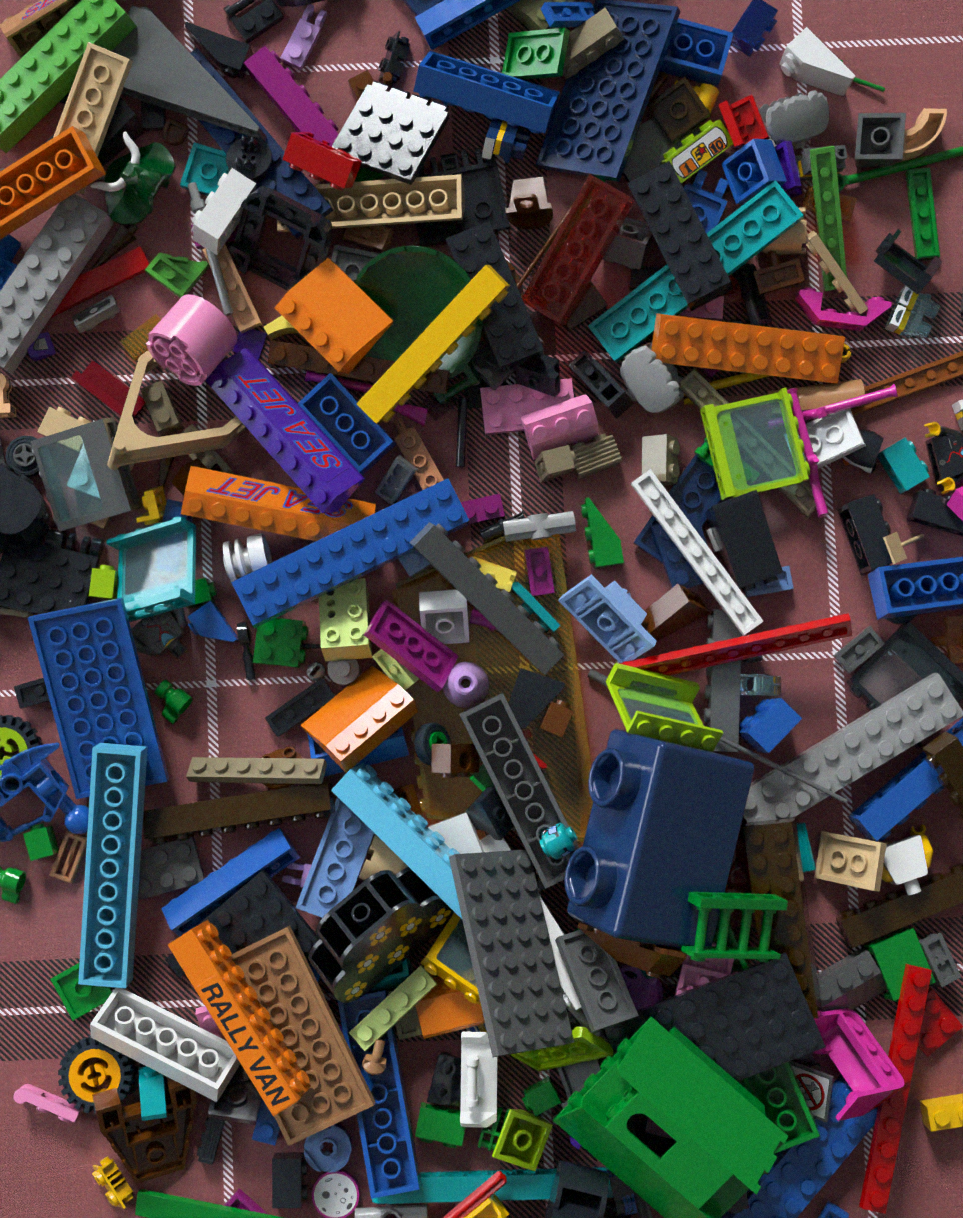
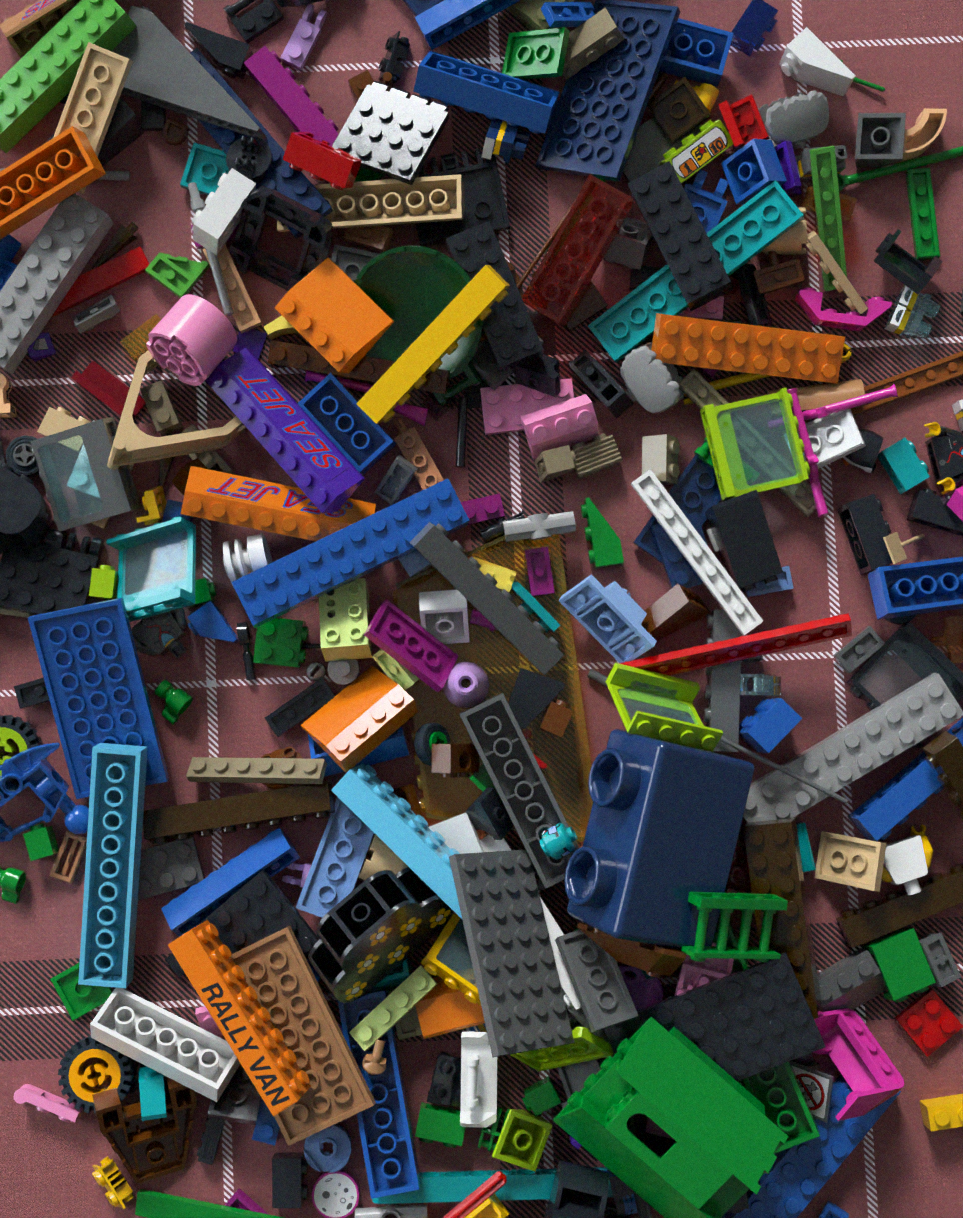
(135, 181): dark green animal -> none
(529, 204): reddish brown container -> none
(892, 1111): red plate -> none

